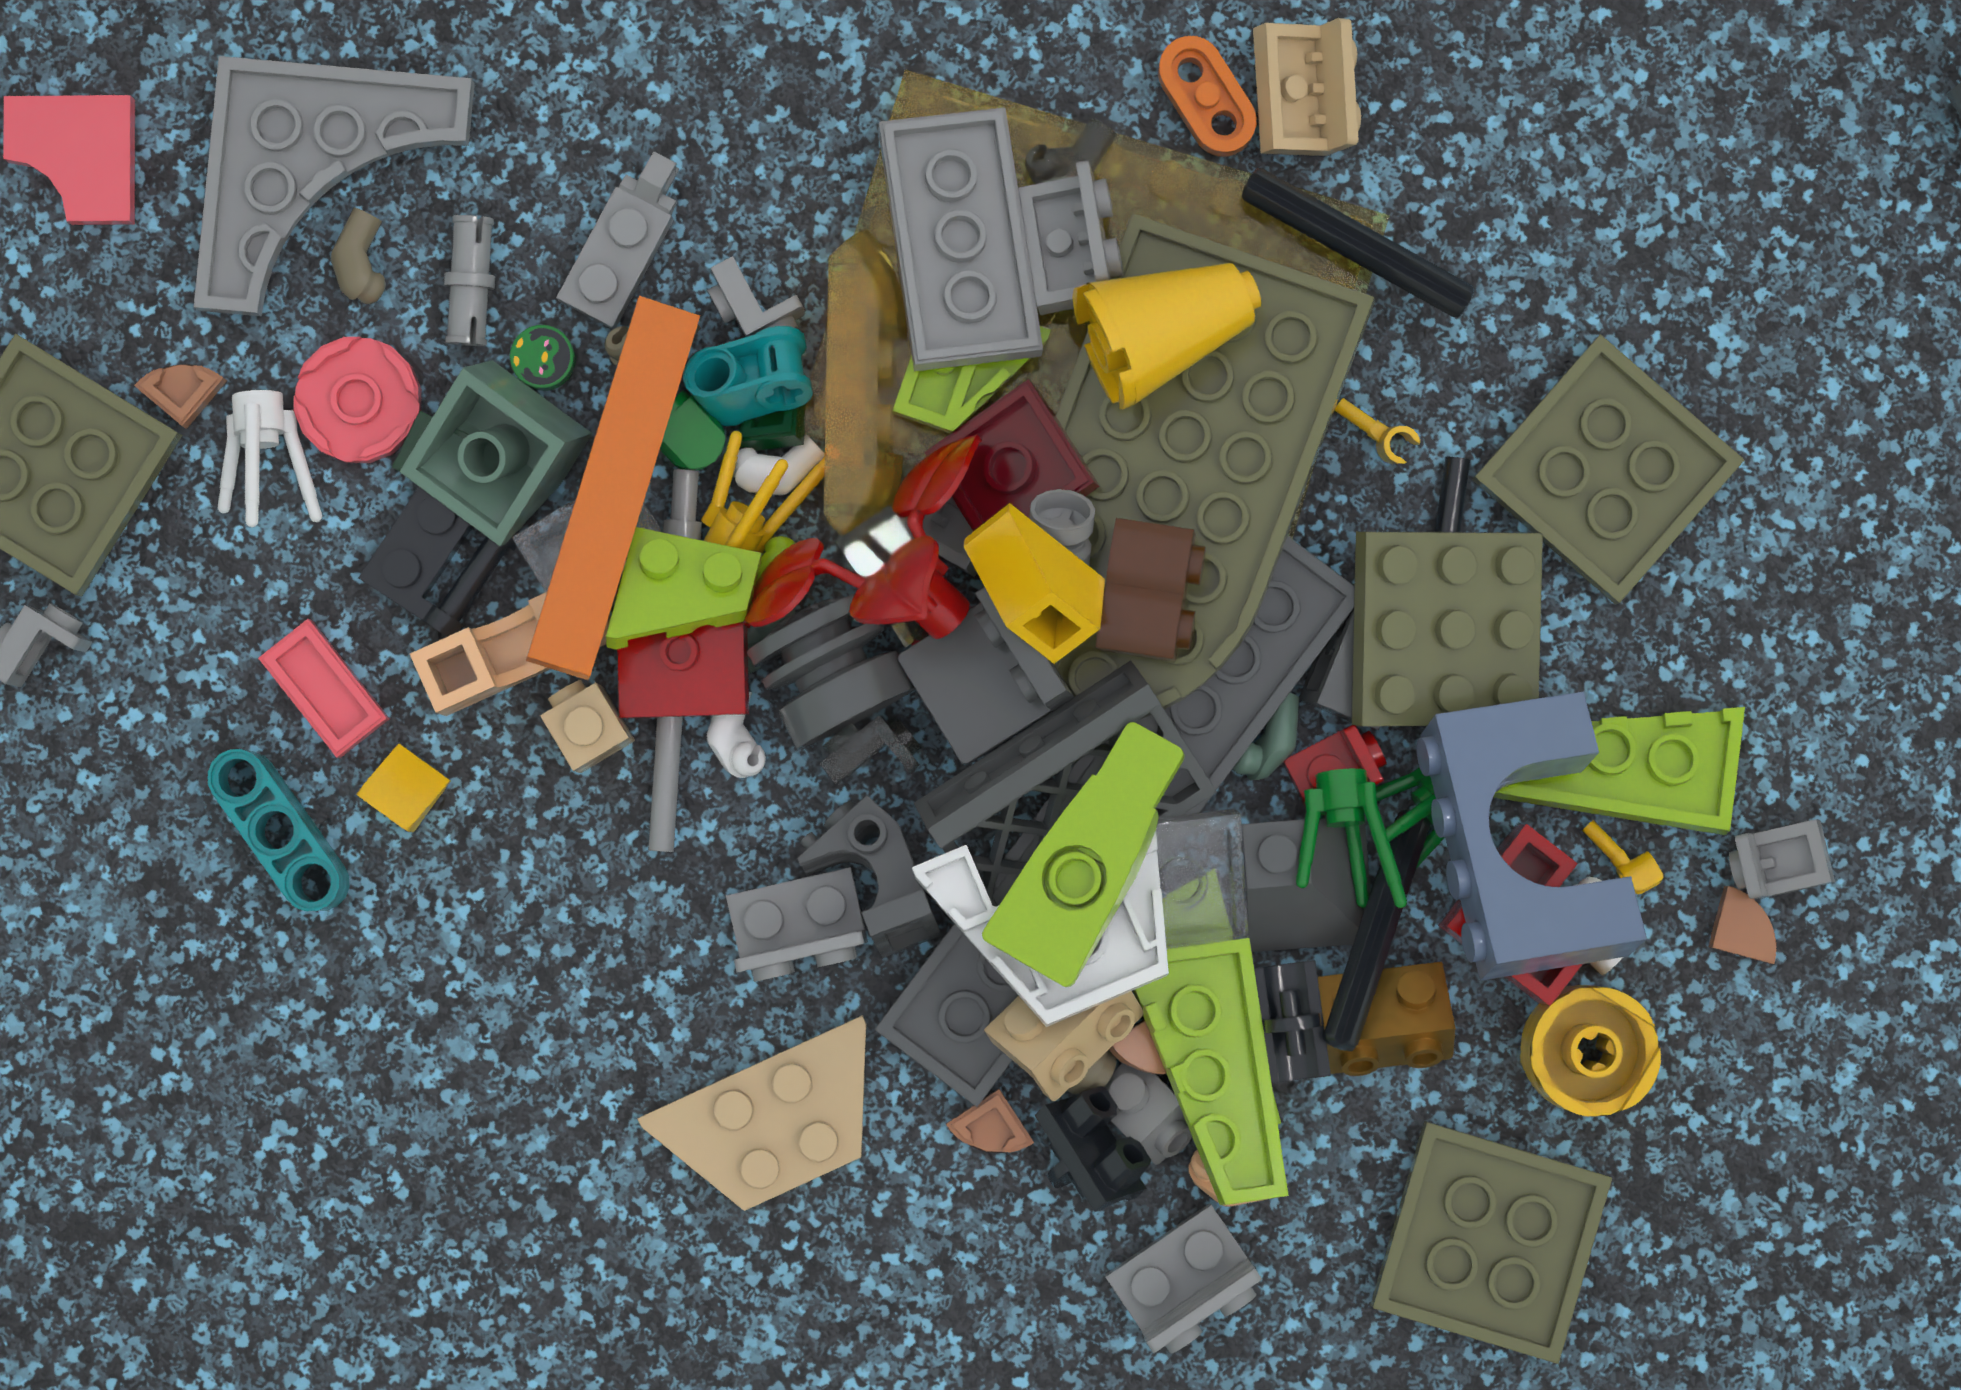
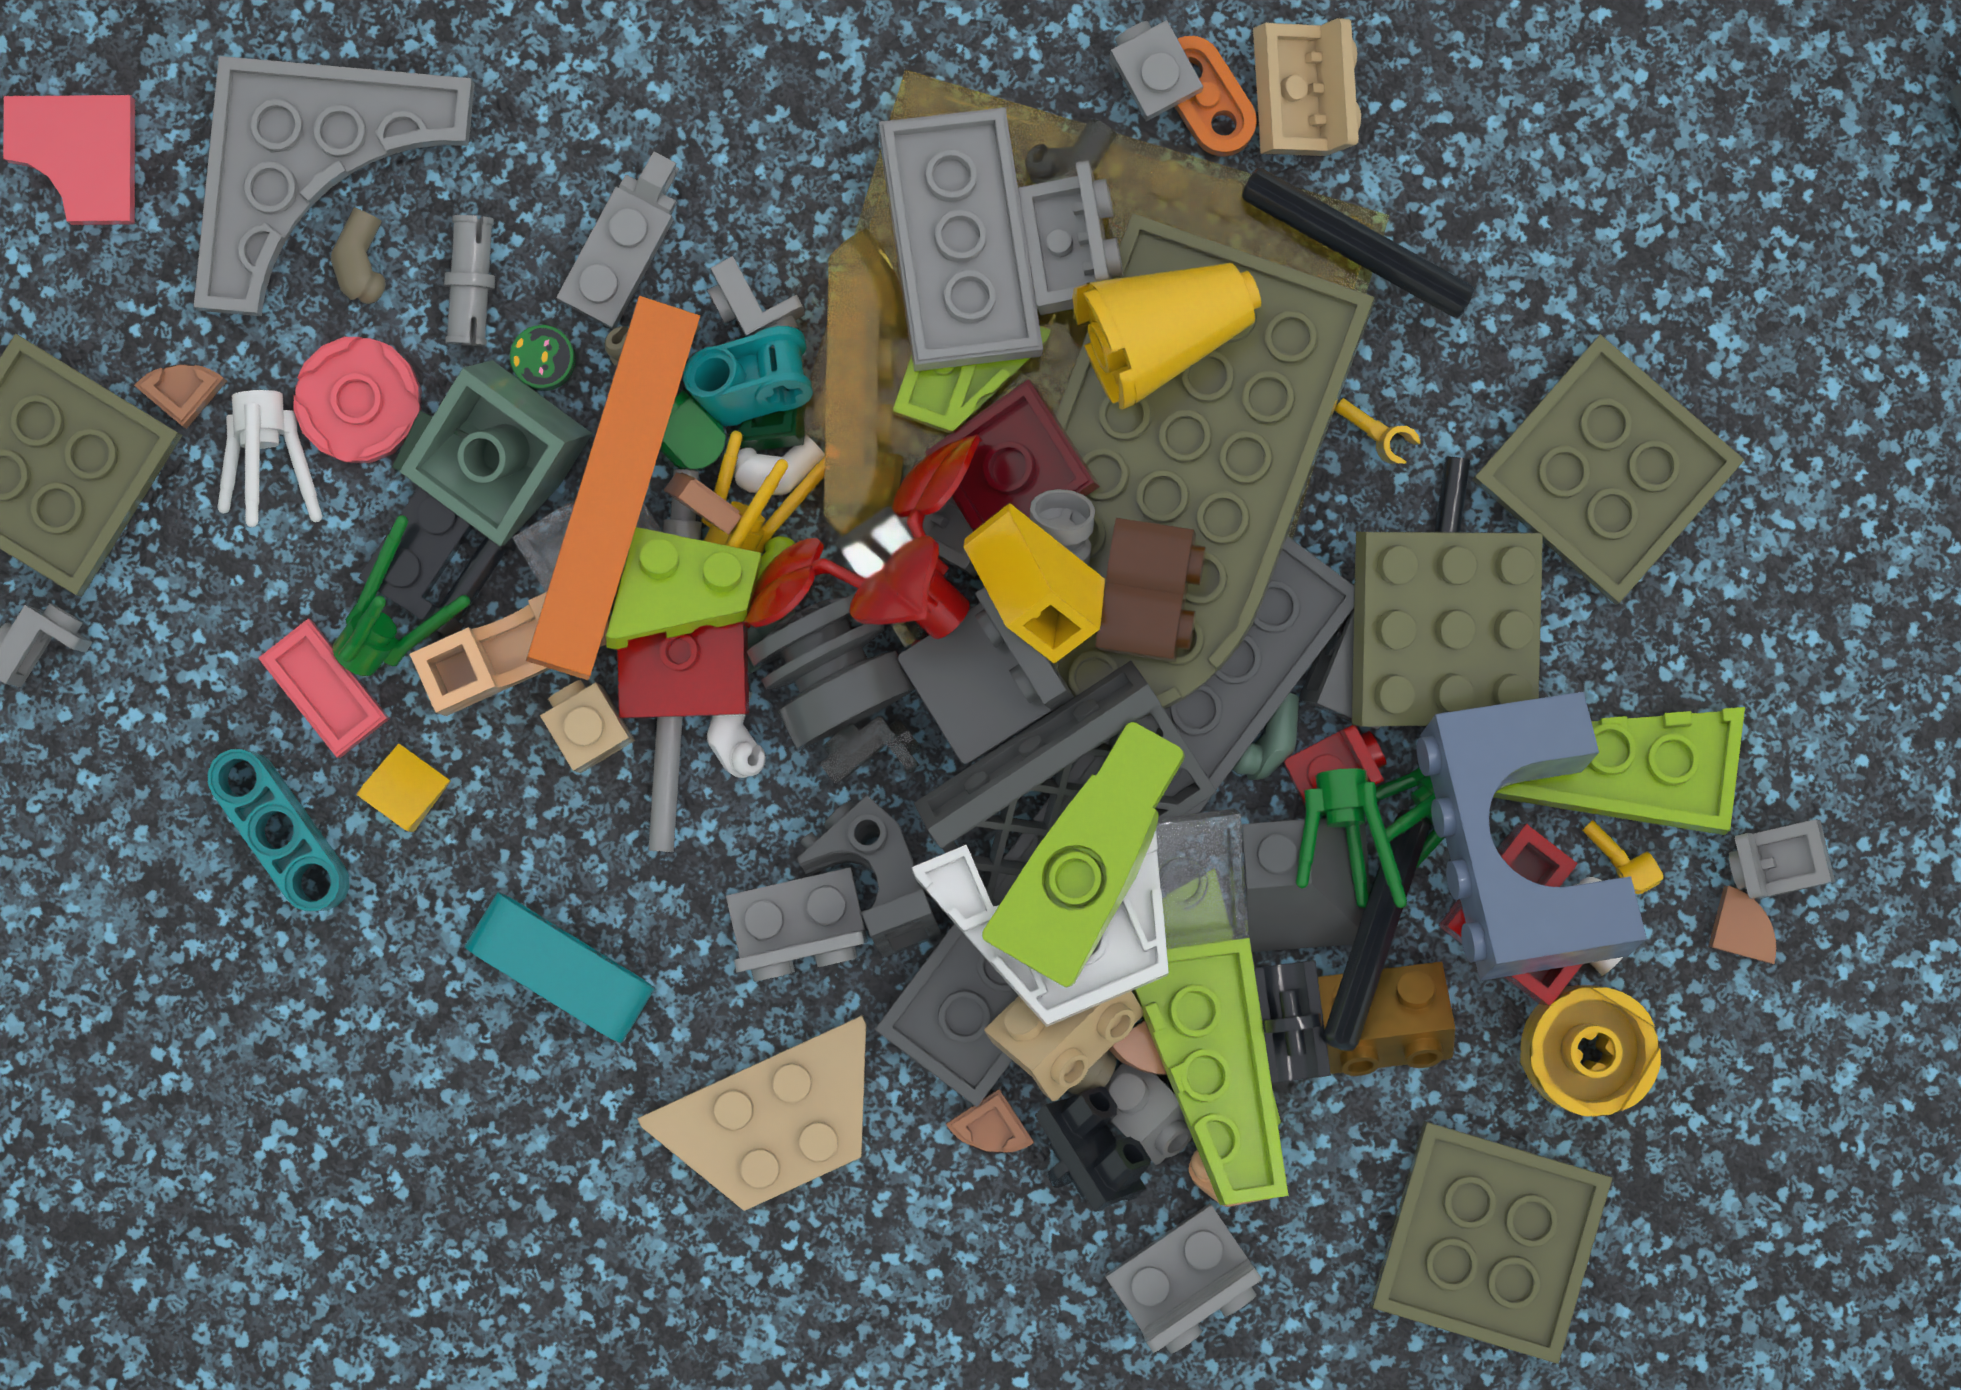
(371, 633): none -> green plant
(559, 967): none -> teal beam
(703, 501): none -> nougat tile
(1154, 68): none -> light grey bracket

